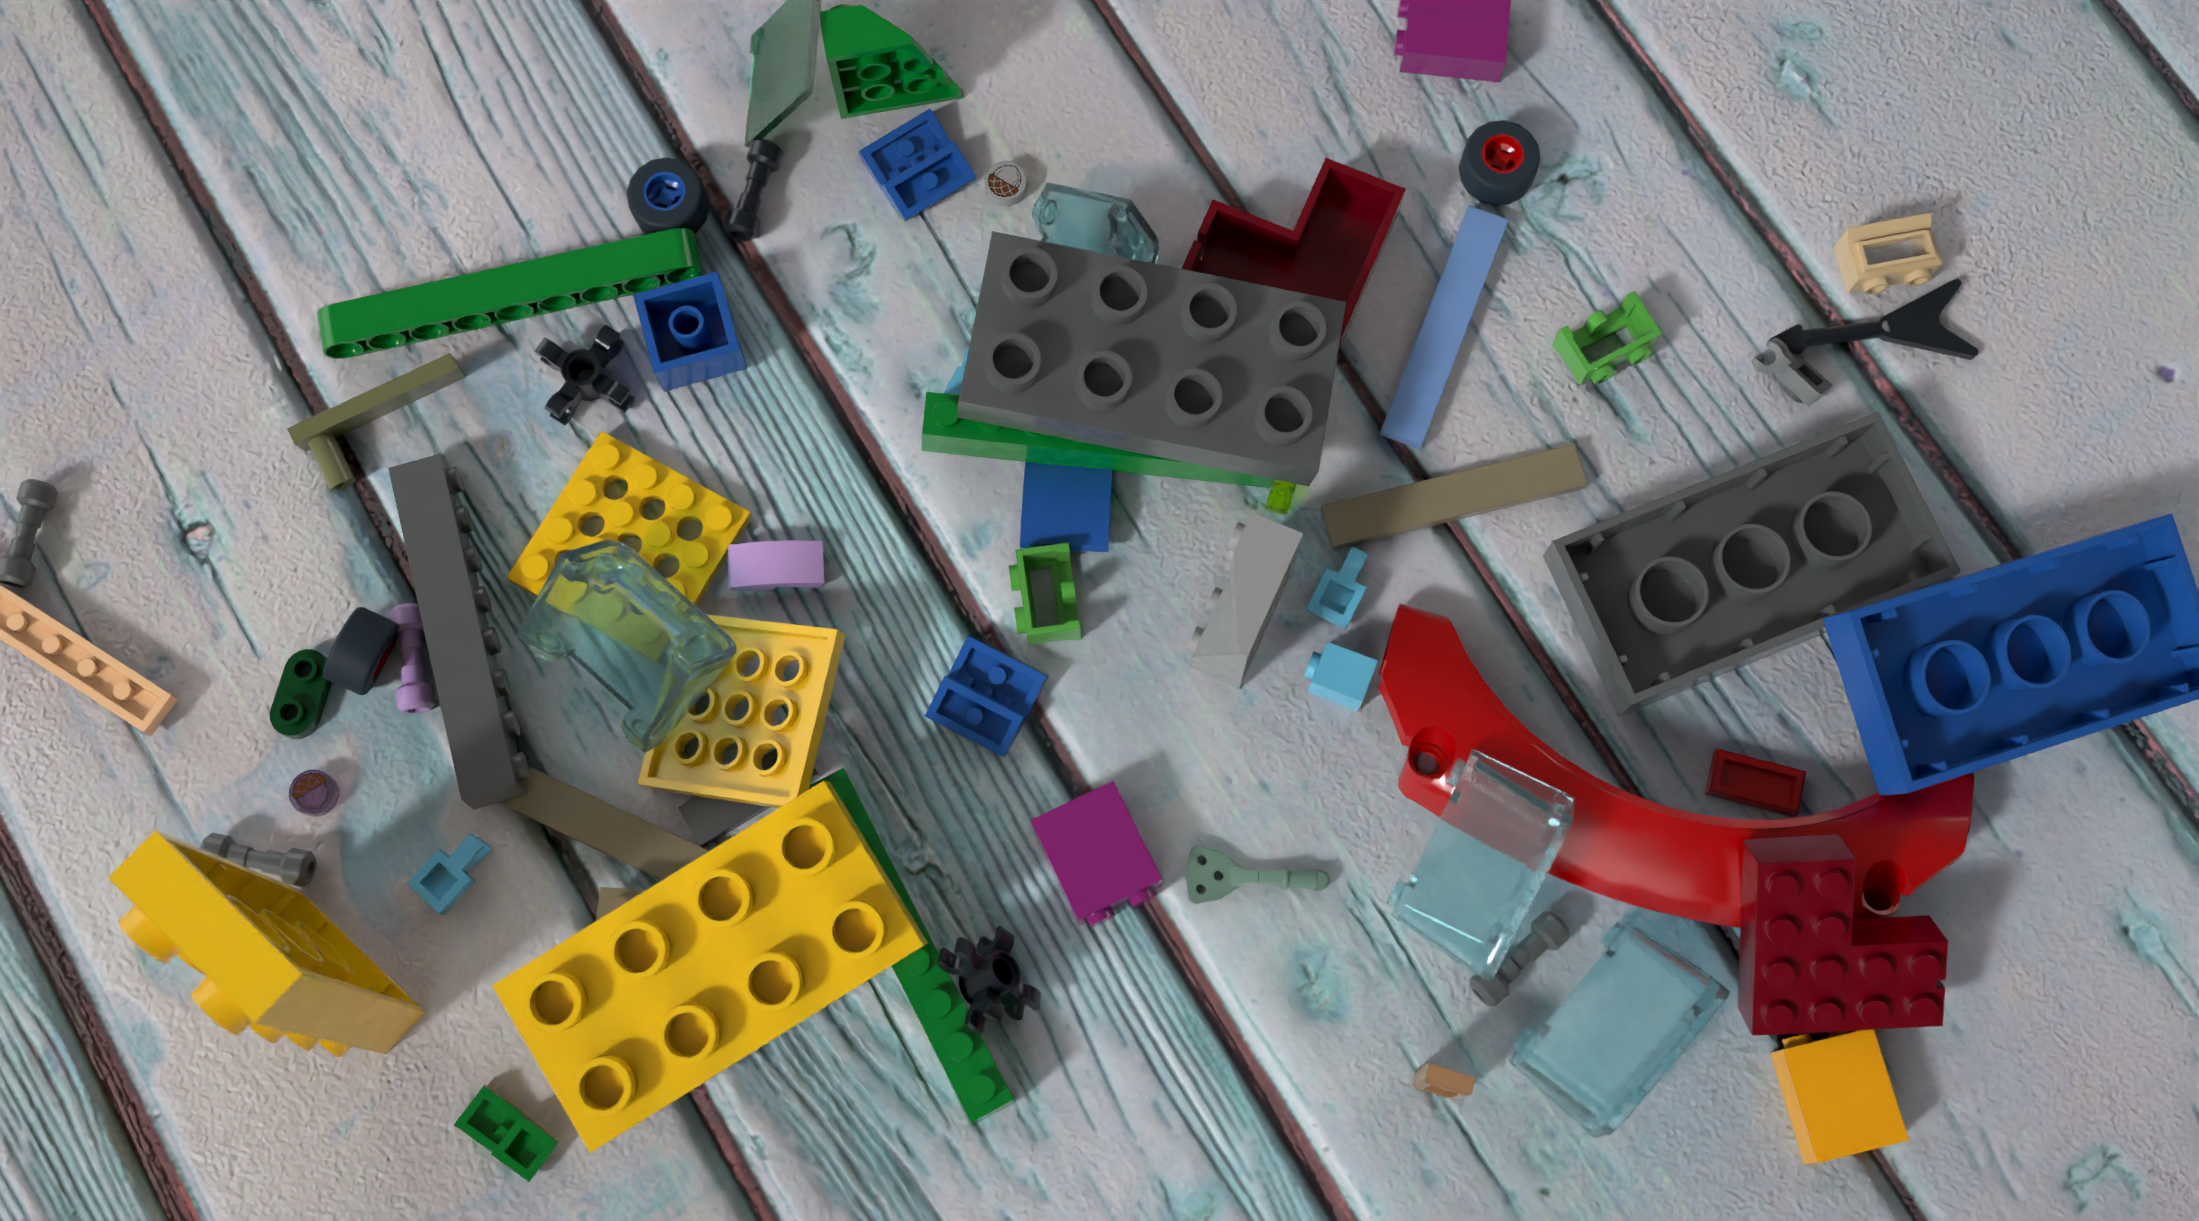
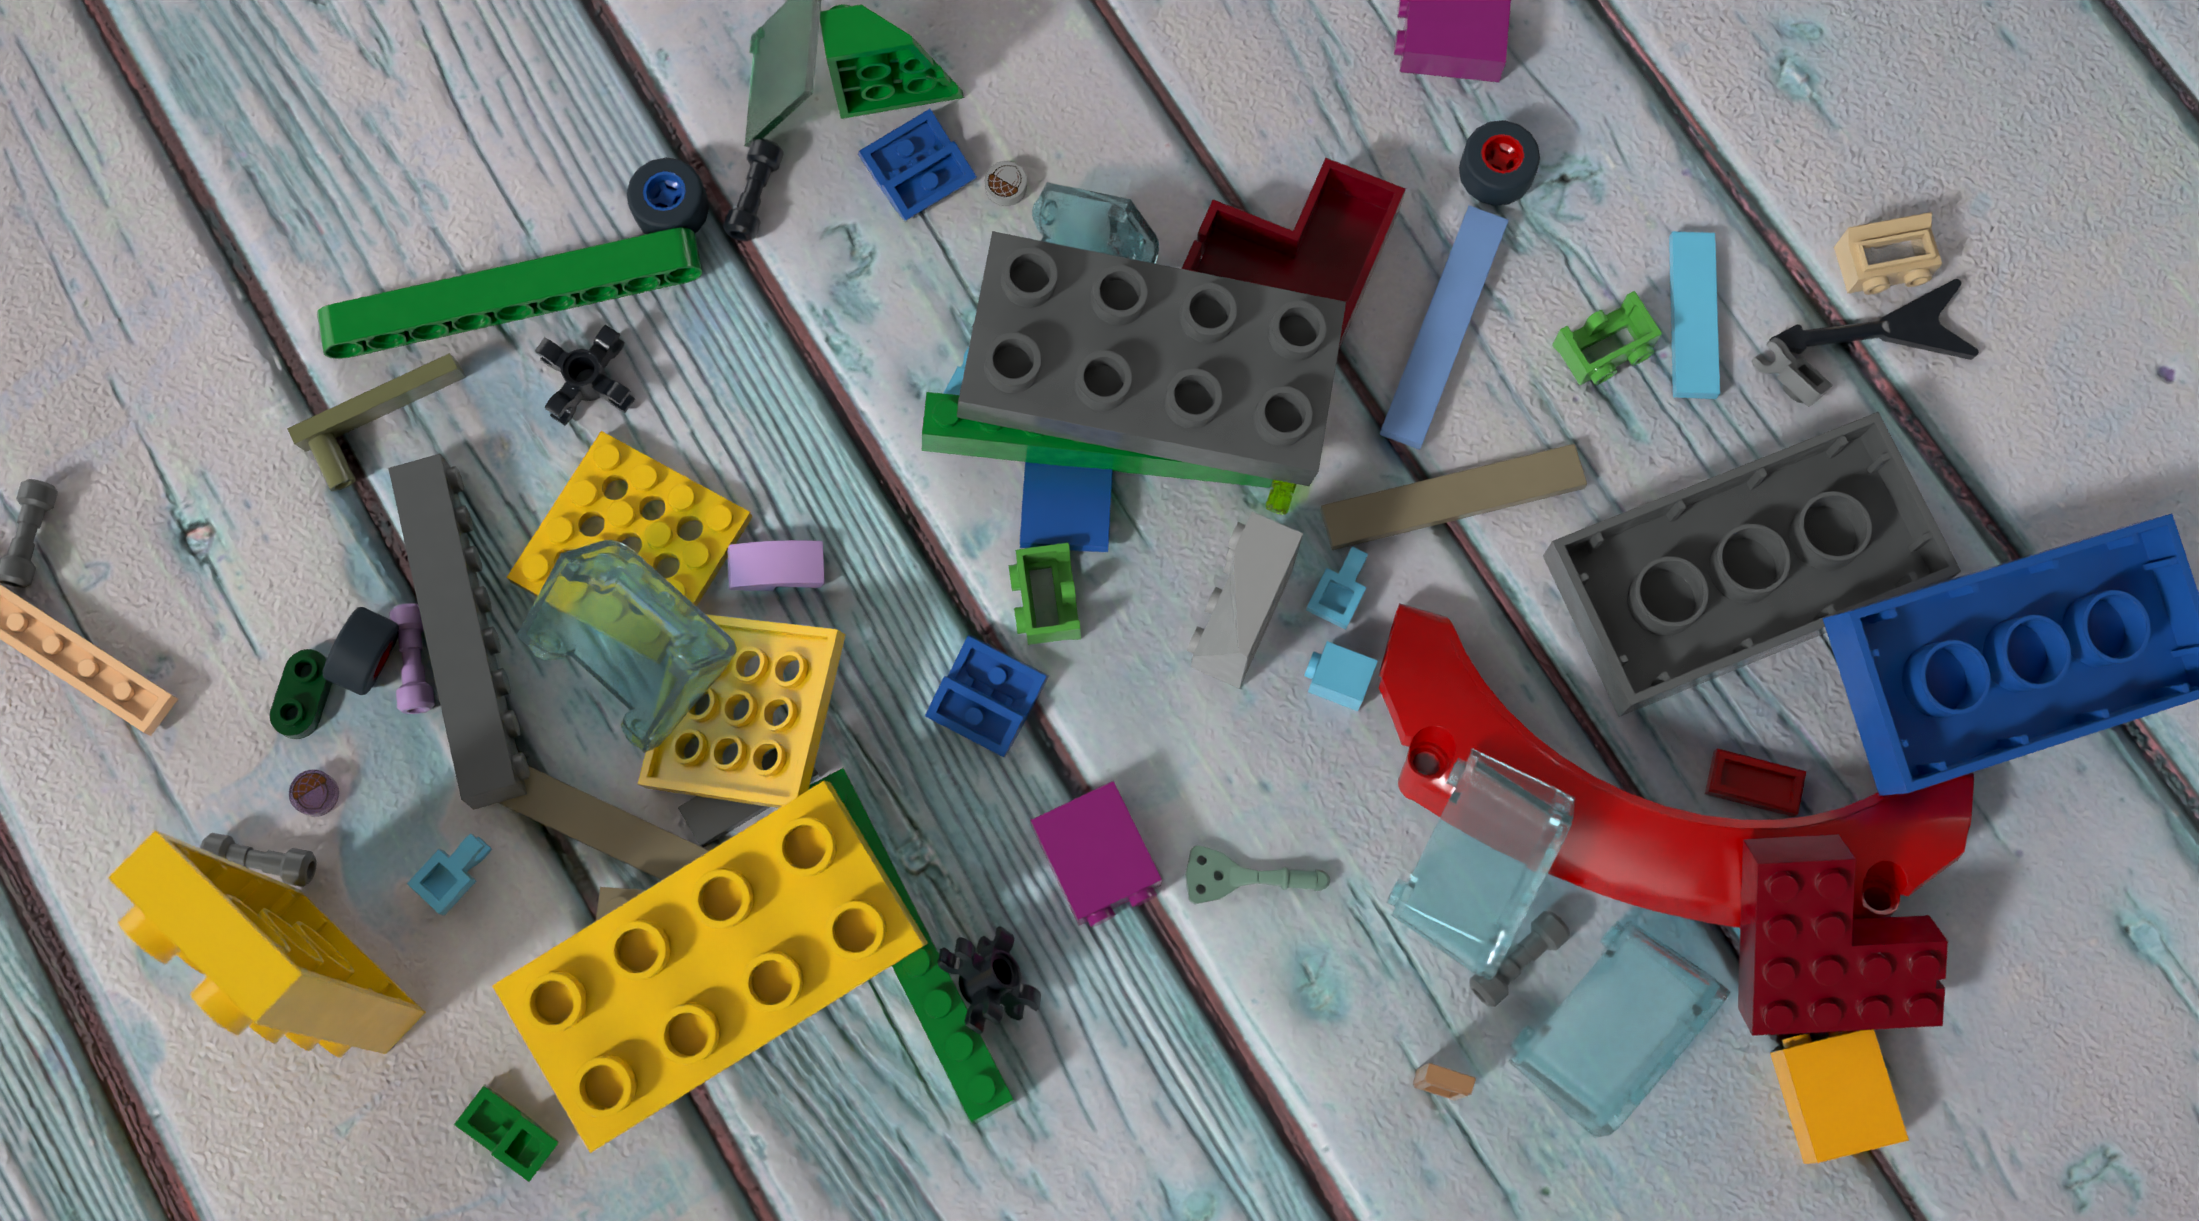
(690, 331): blue brick -> none
(1694, 315): none -> medium azure tile

